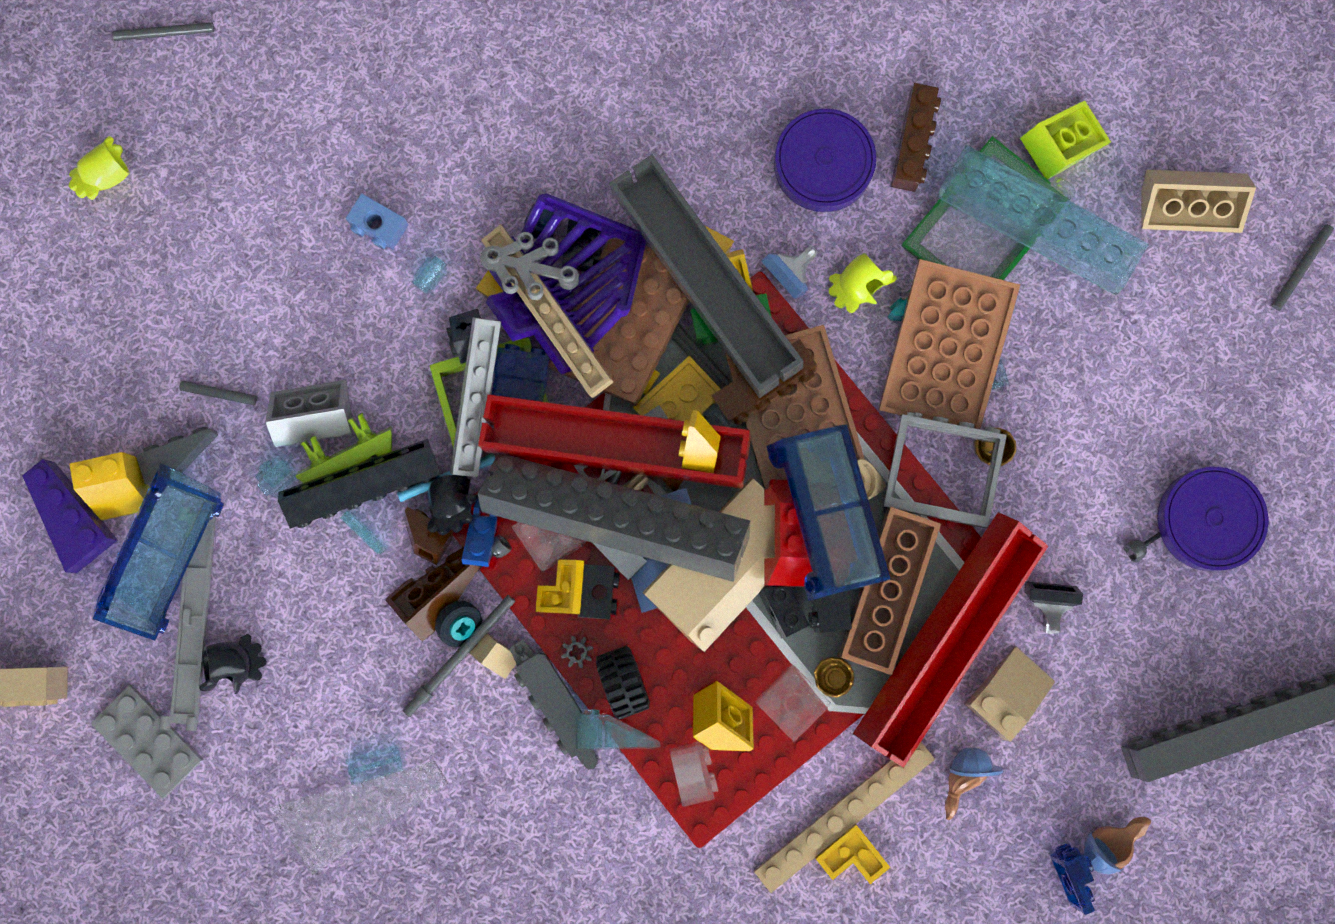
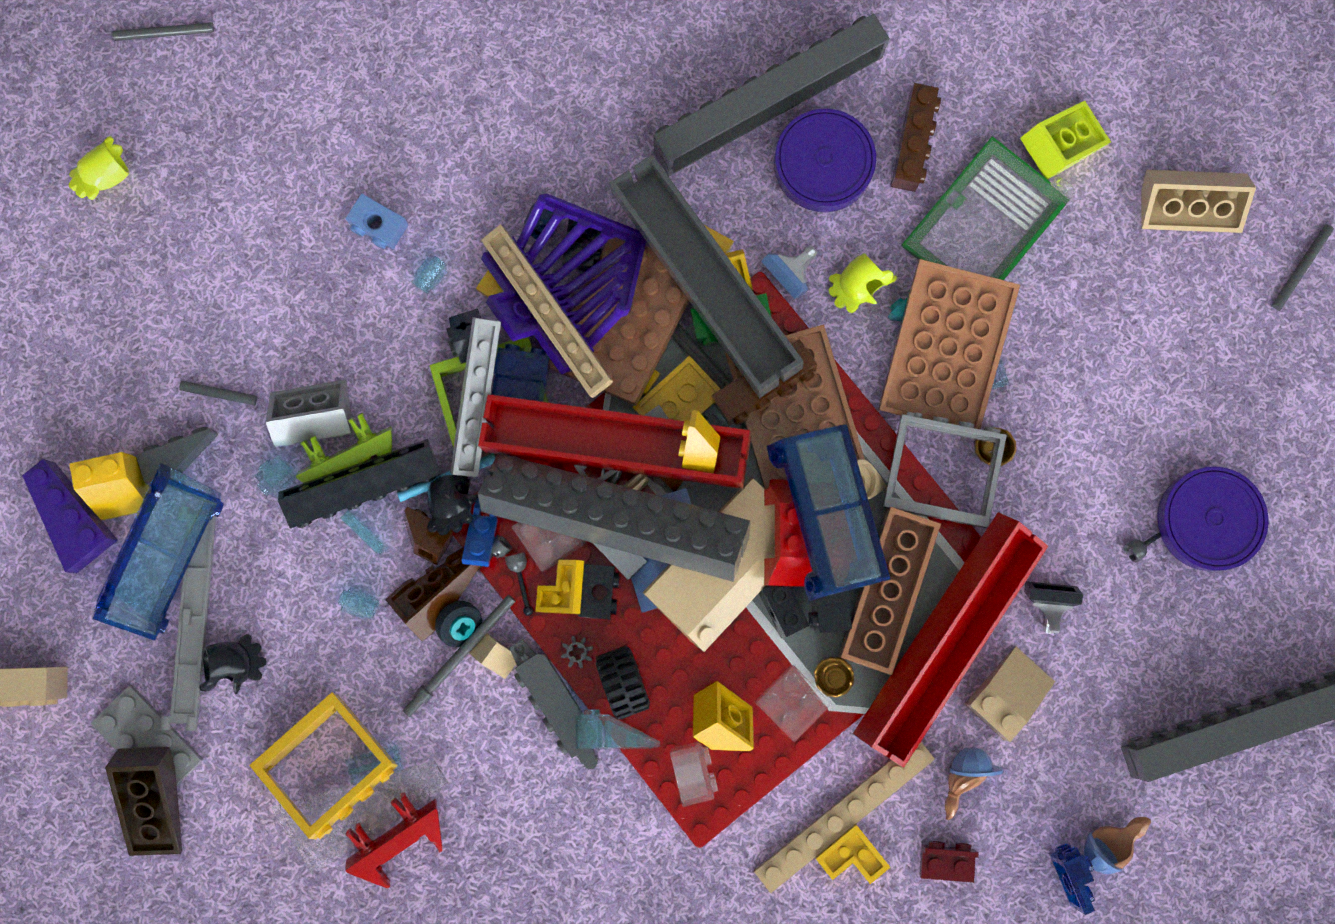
(146, 799): none -> dark brown slope
(300, 732): none -> yellow window
(358, 603): none -> clear light blue brick
(374, 853): none -> red hose
(516, 564): none -> hinge
(526, 264): light grey plant -> none
(770, 94): none -> dark grey piece
(948, 862): none -> dark red bracket
(1042, 220): clear light blue brick -> none

